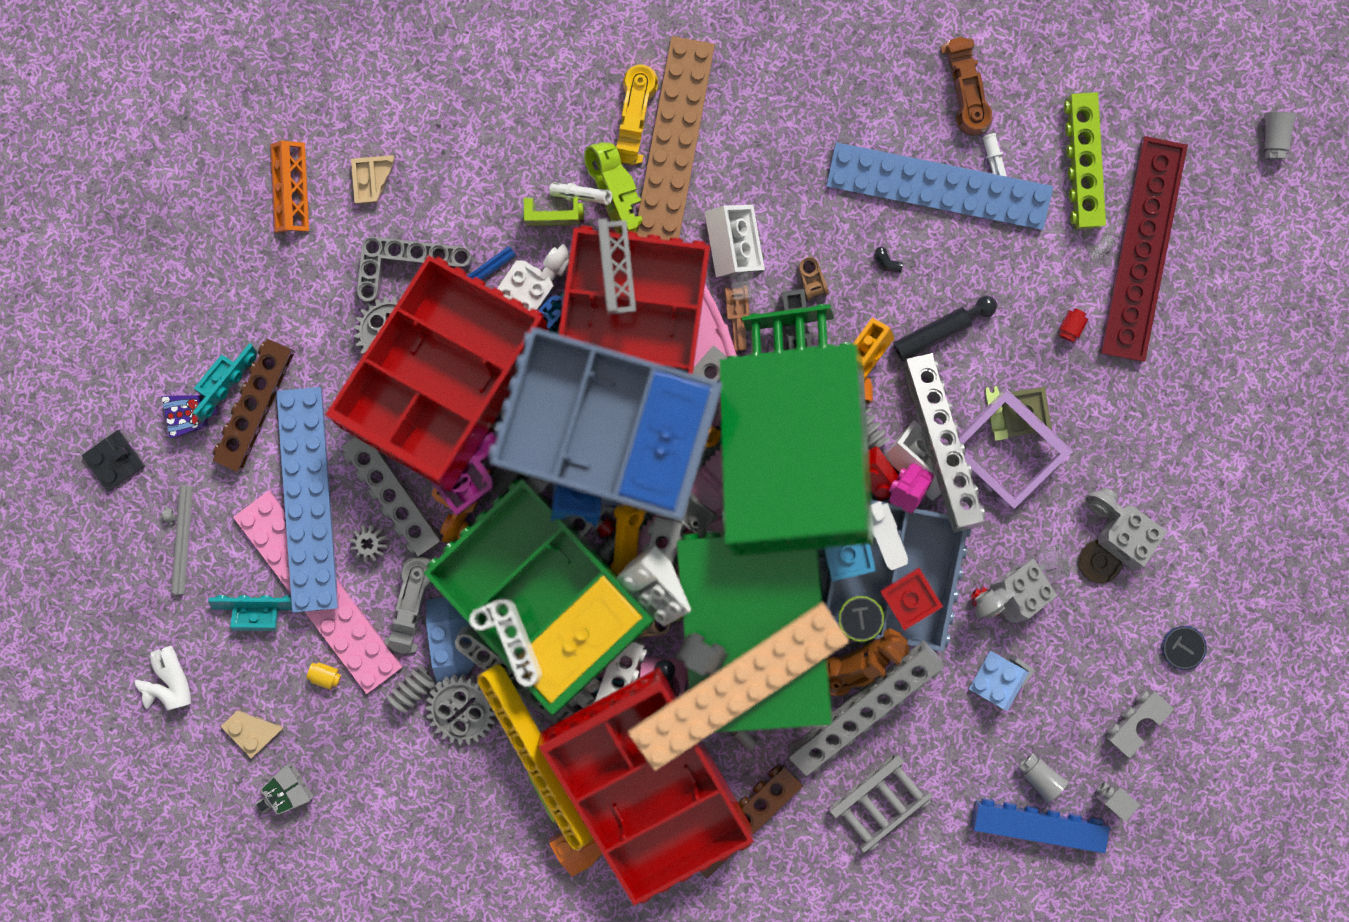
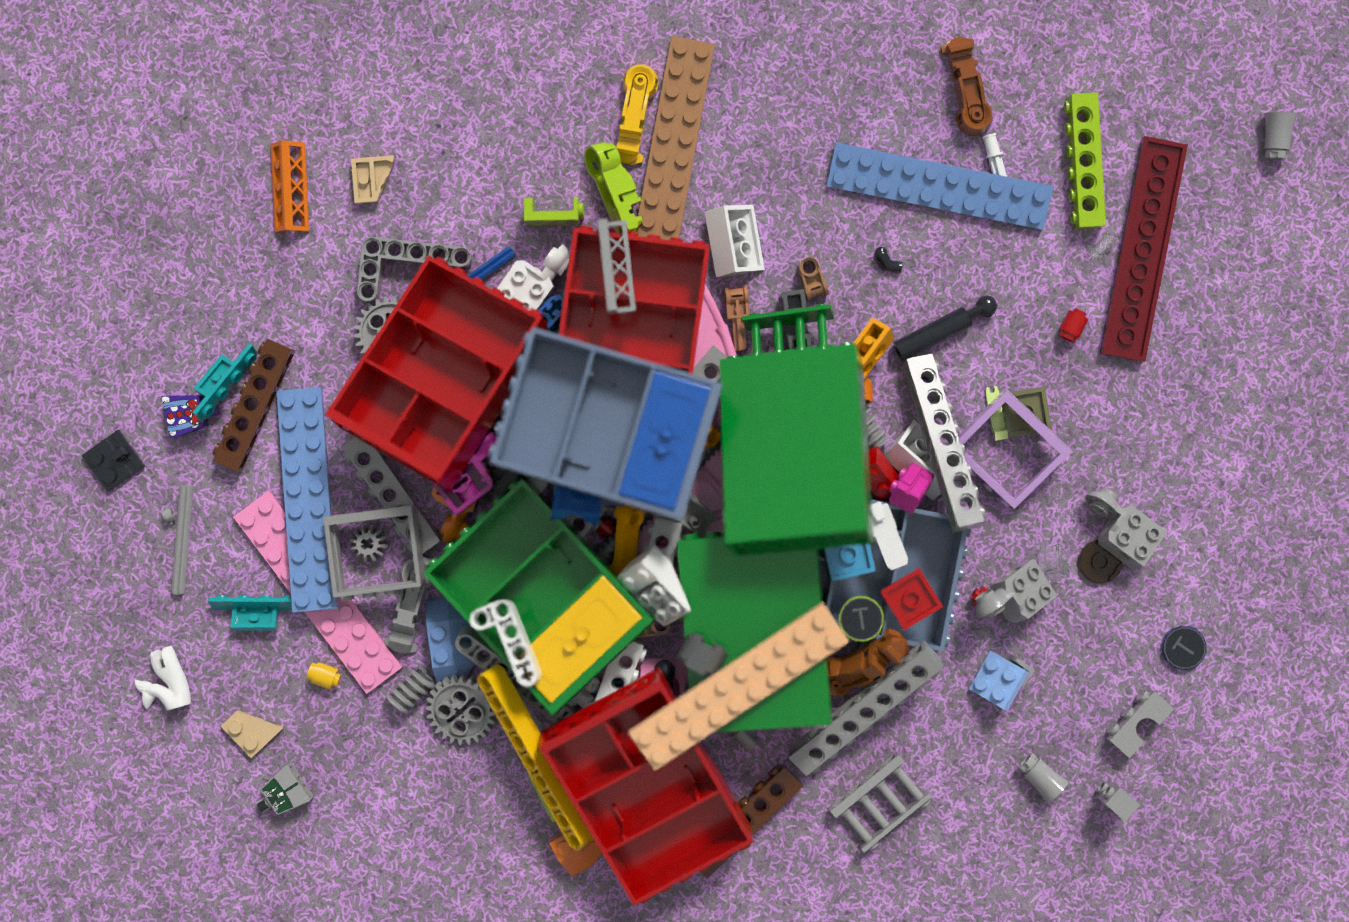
(335, 560): none -> light grey window
(583, 193): white pin -> none
(742, 285): clear panel -> none
(1040, 826): blue brick -> none

